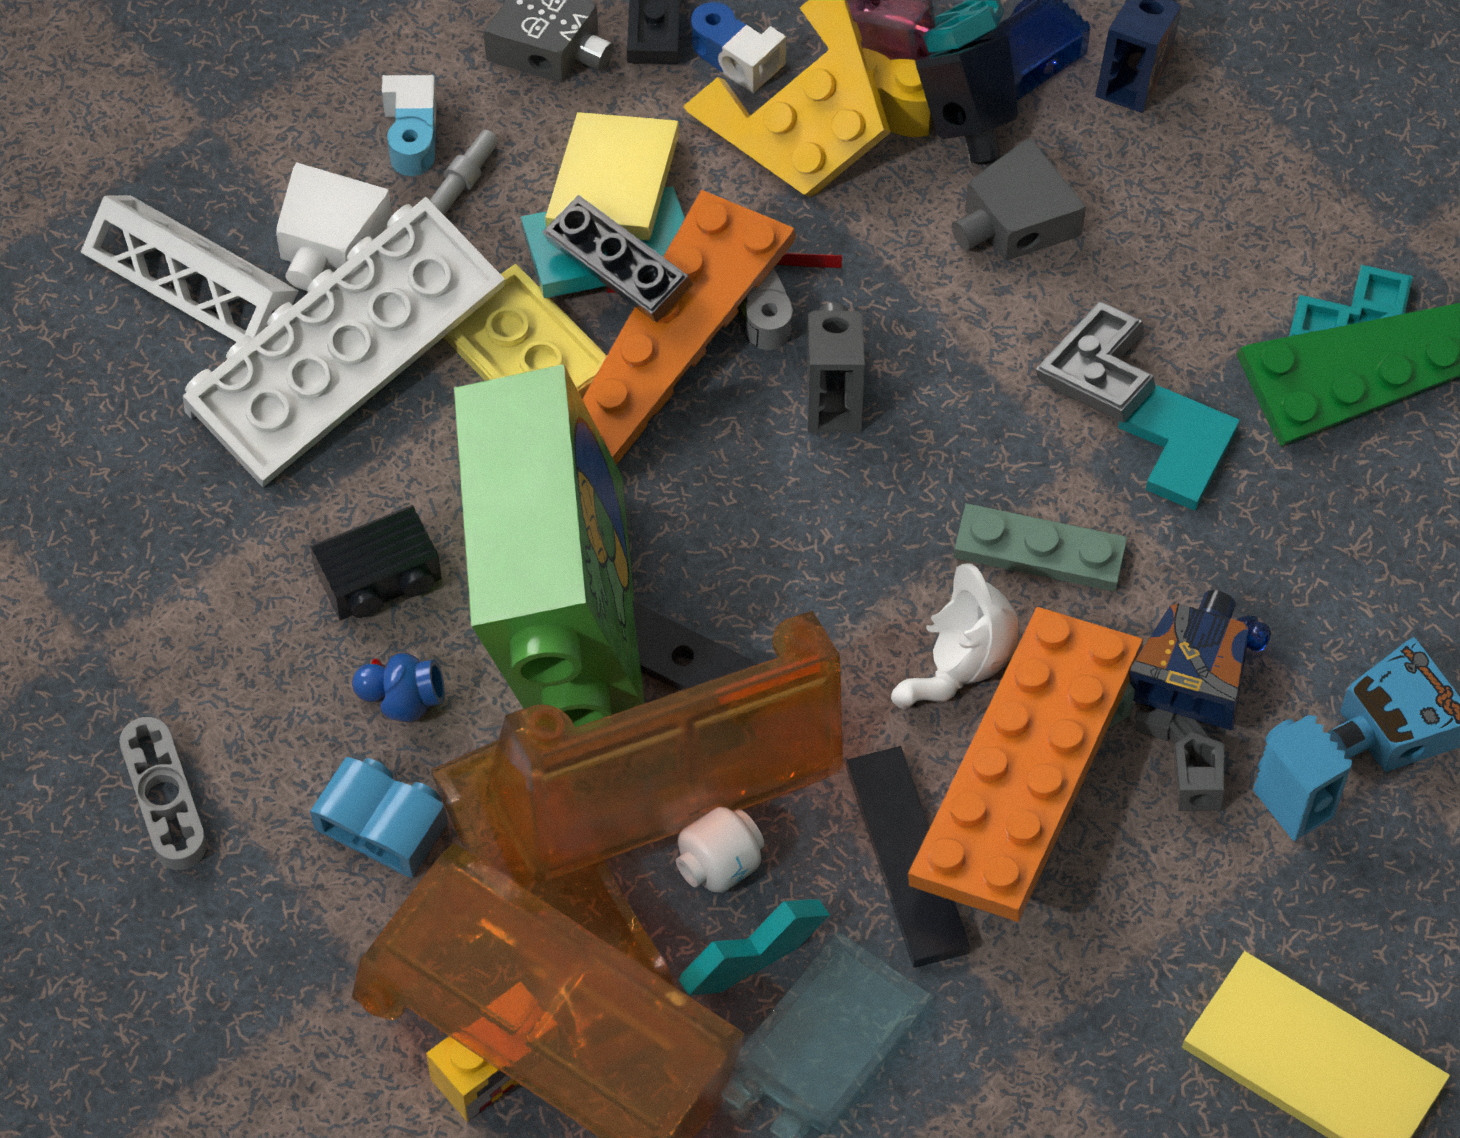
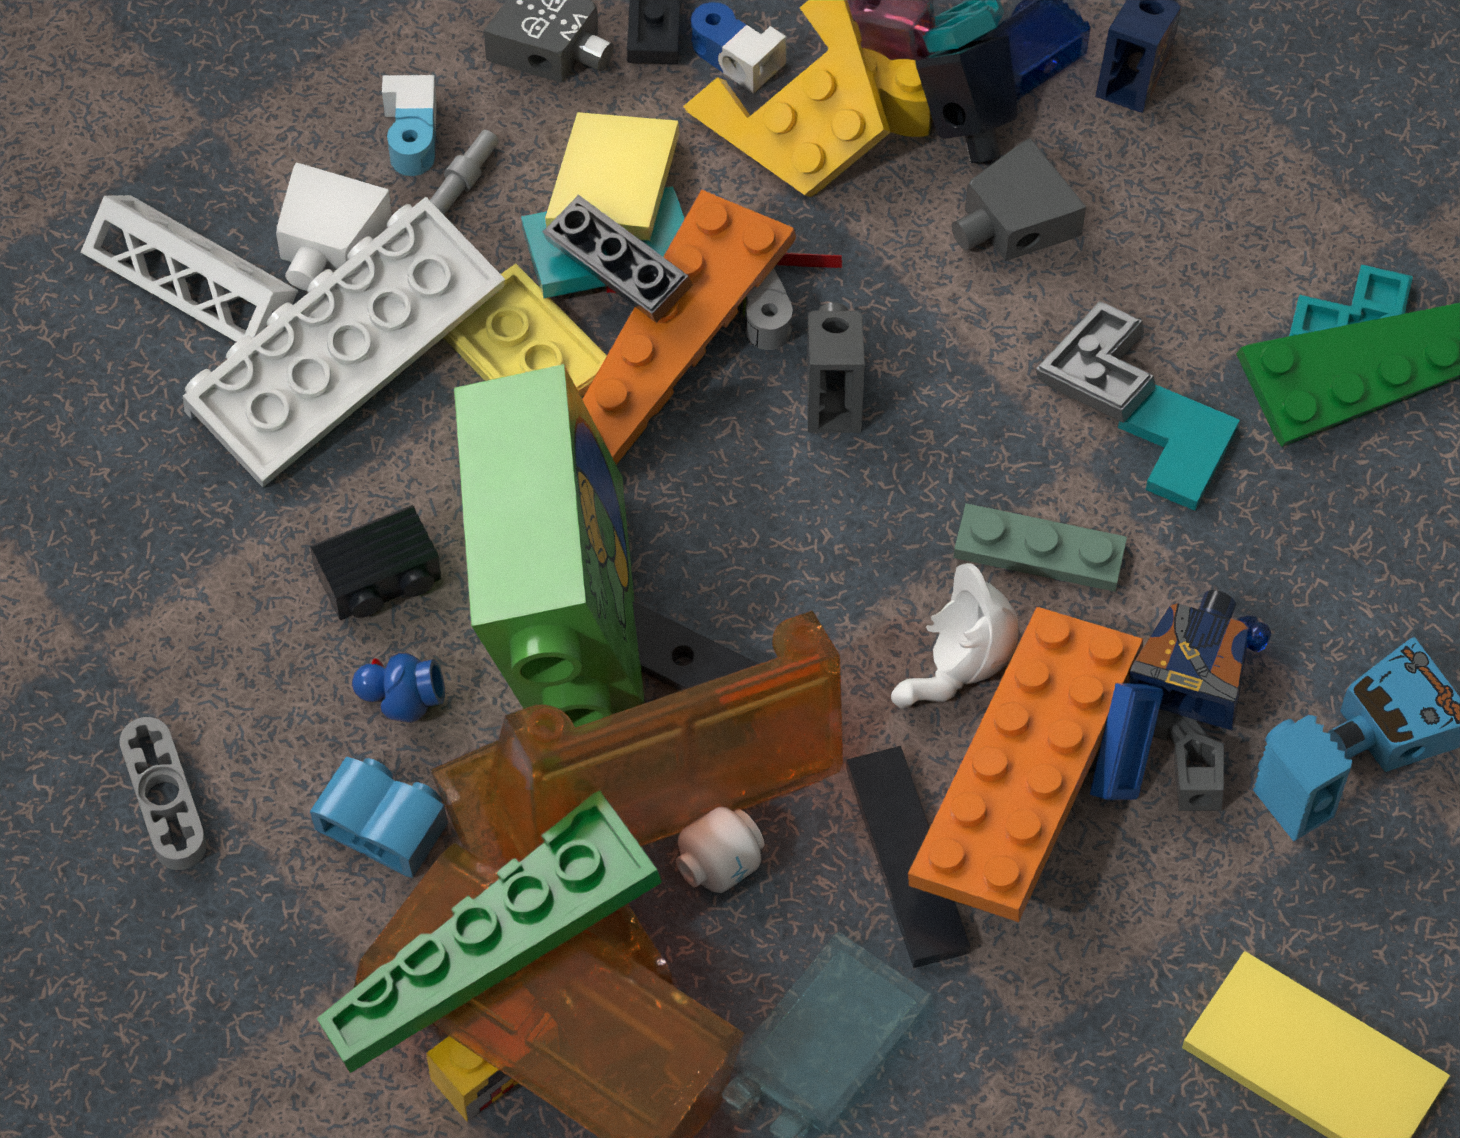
(557, 891): none -> wing
(732, 961): teal tile -> none
(1126, 741): none -> blue tile

